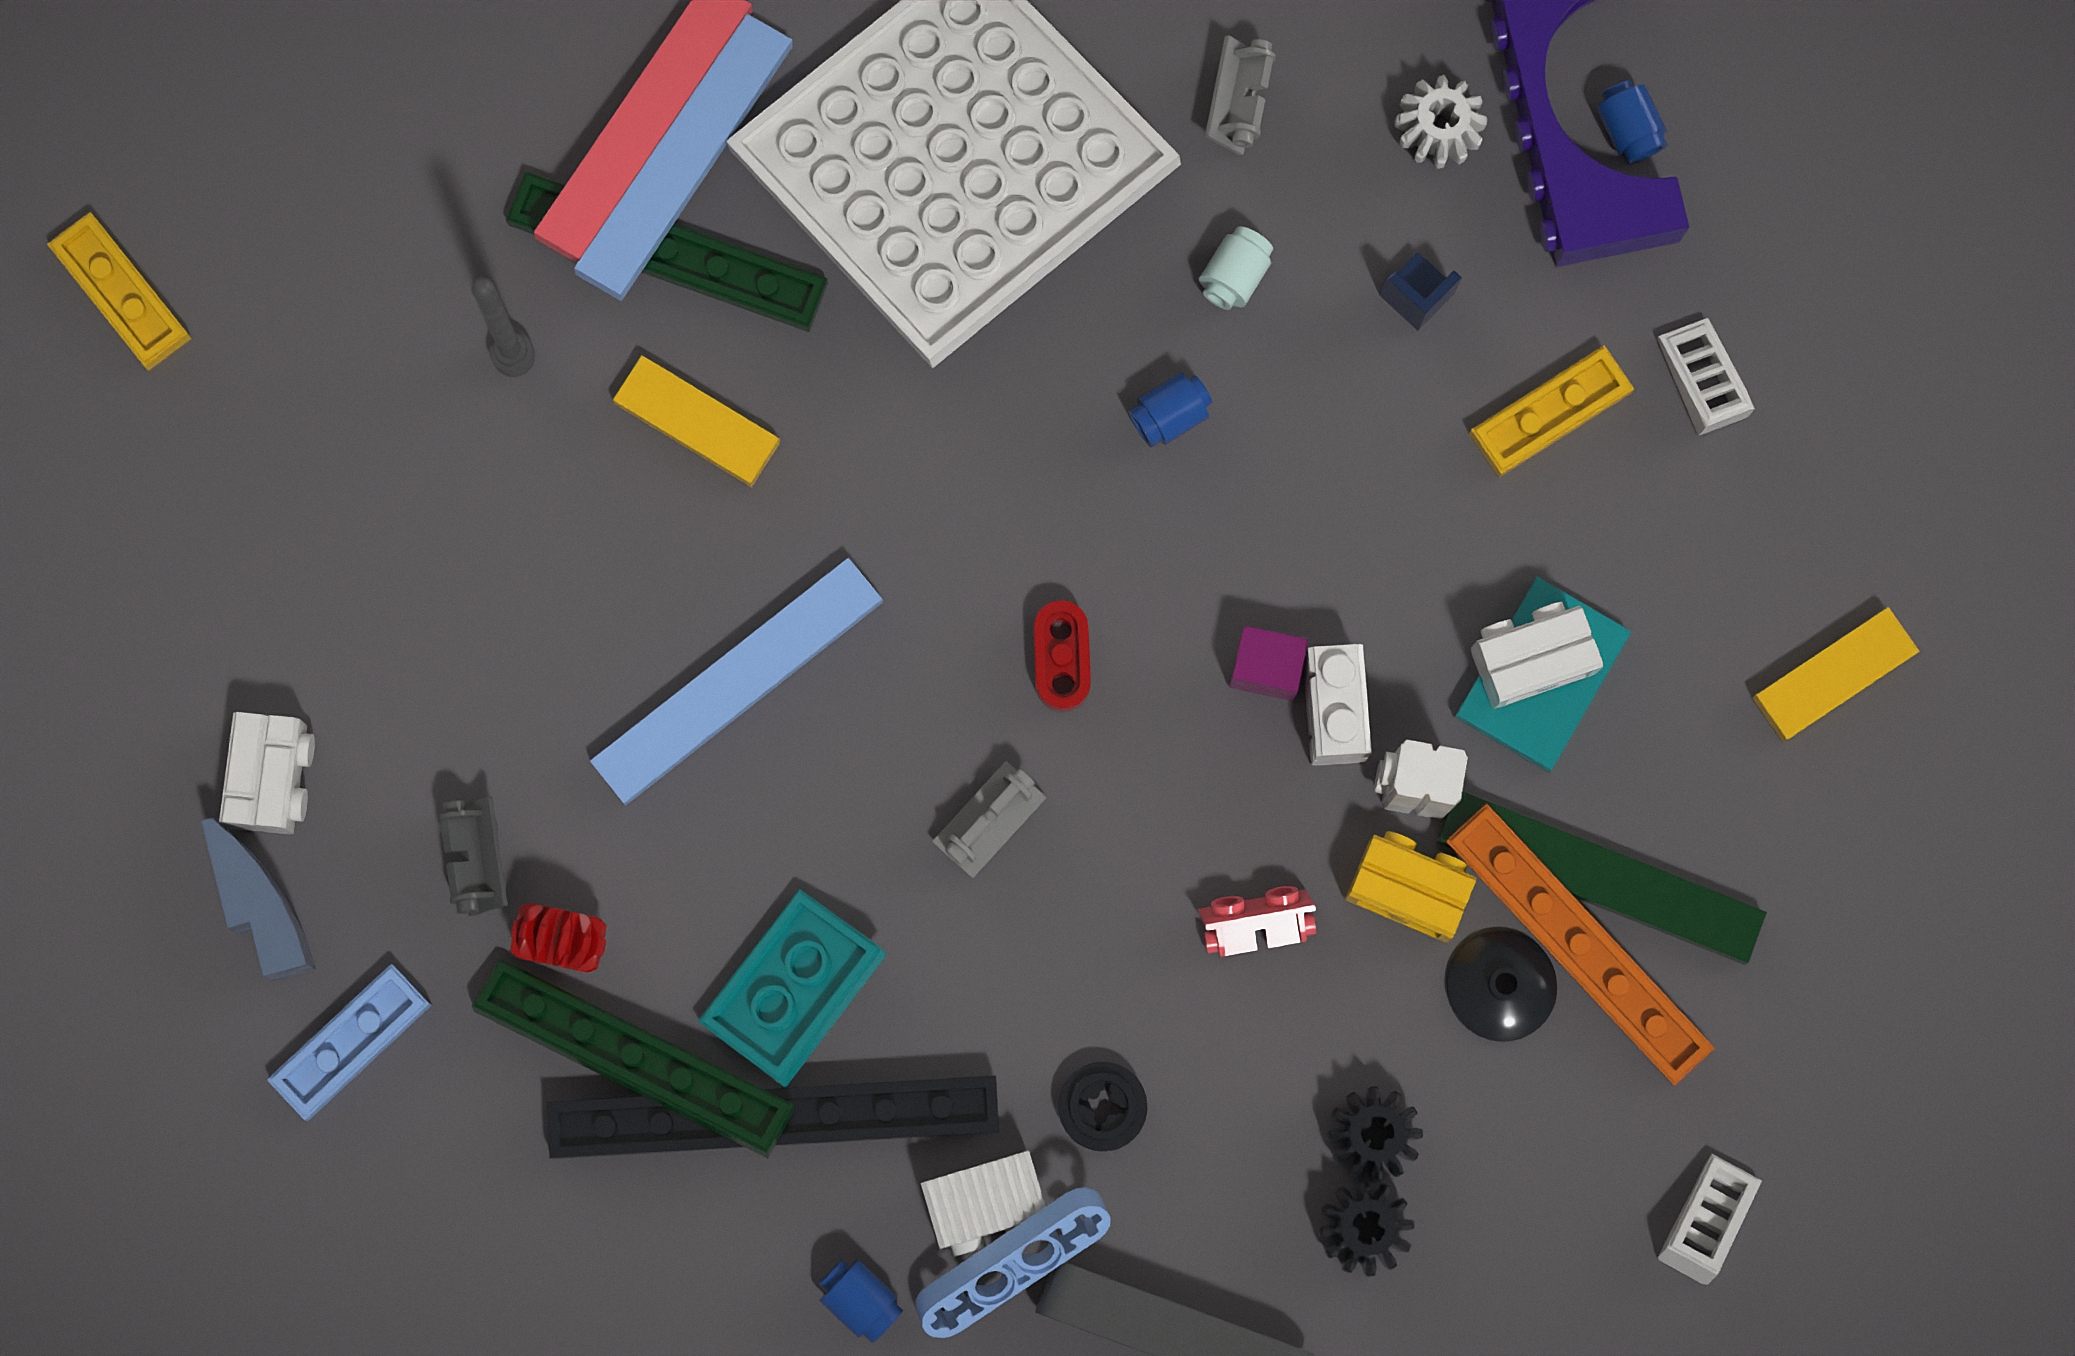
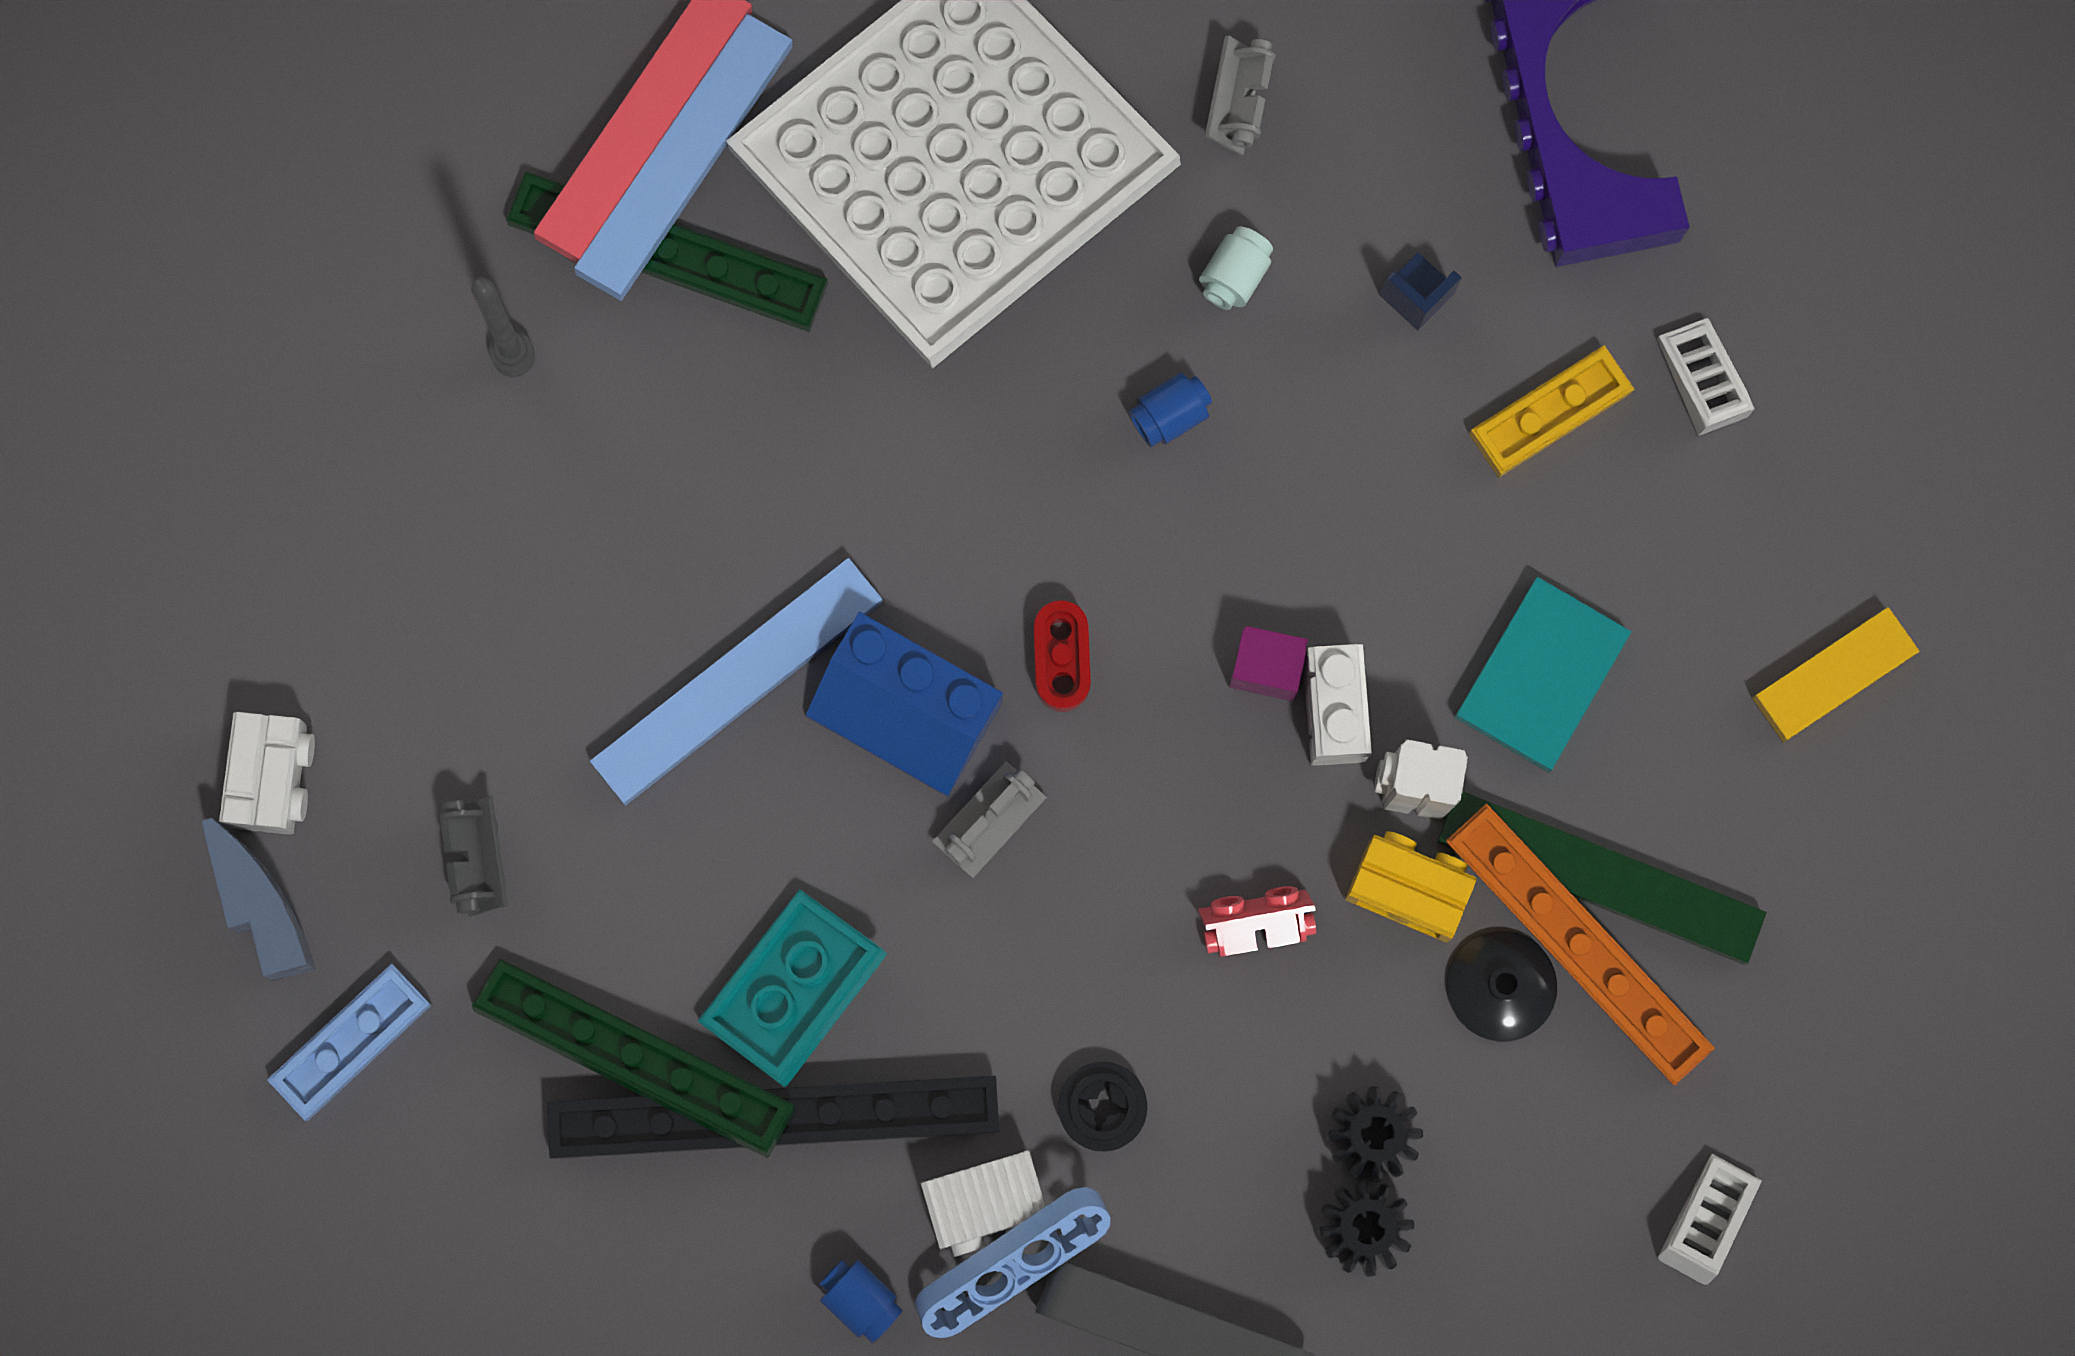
(119, 291): yellow tile -> none
(558, 937): red gear -> none
(696, 421): yellow tile -> none
(904, 704): none -> blue slope
(1423, 110): white gear -> none
(1536, 655): white brick -> none
(1632, 121): blue brick -> none

